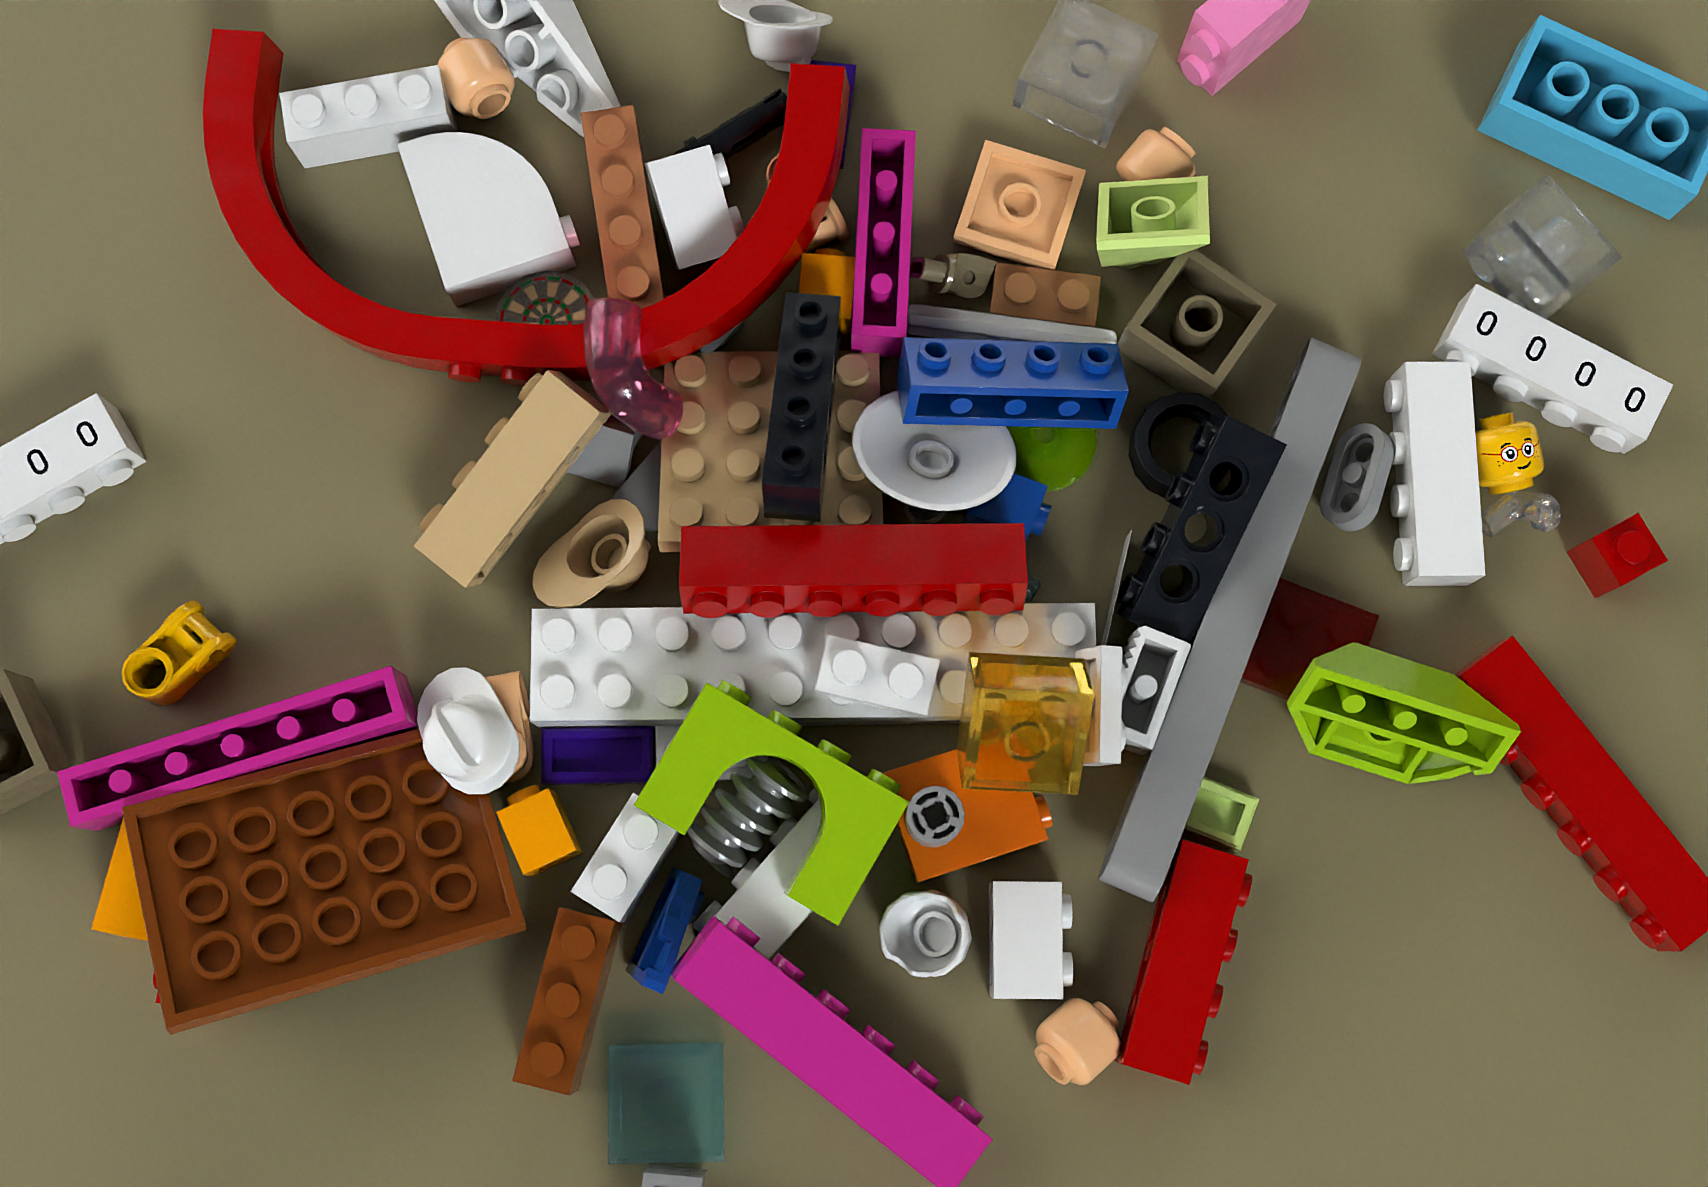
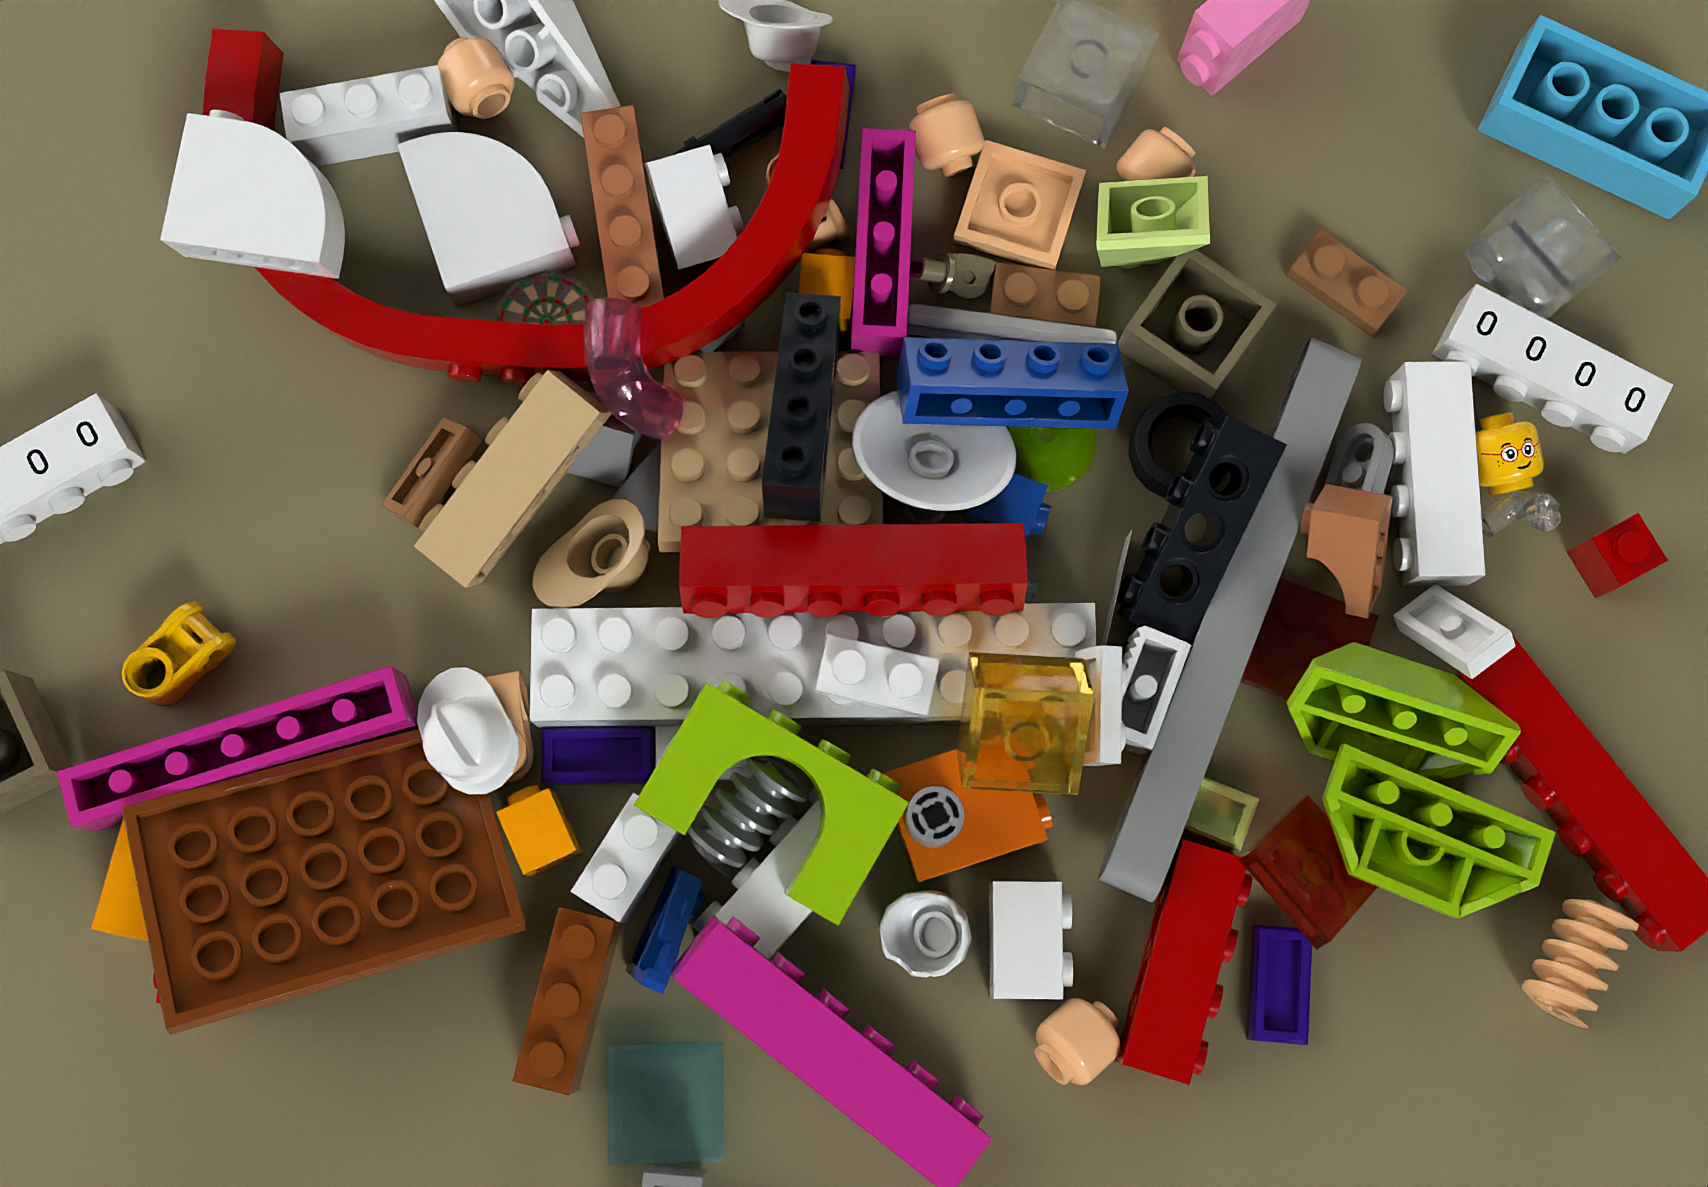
(251, 200): none -> white brick
(432, 472): none -> medium nougat plate
(947, 134): none -> light nougat head
(1279, 985): none -> dark purple tile
(1306, 873): none -> clear red plate
(1346, 283): none -> medium nougat plate
(1350, 538): none -> nougat arch
(1429, 837): none -> lime wedge
(1454, 631): none -> white plate
(1577, 959): none -> light nougat piece

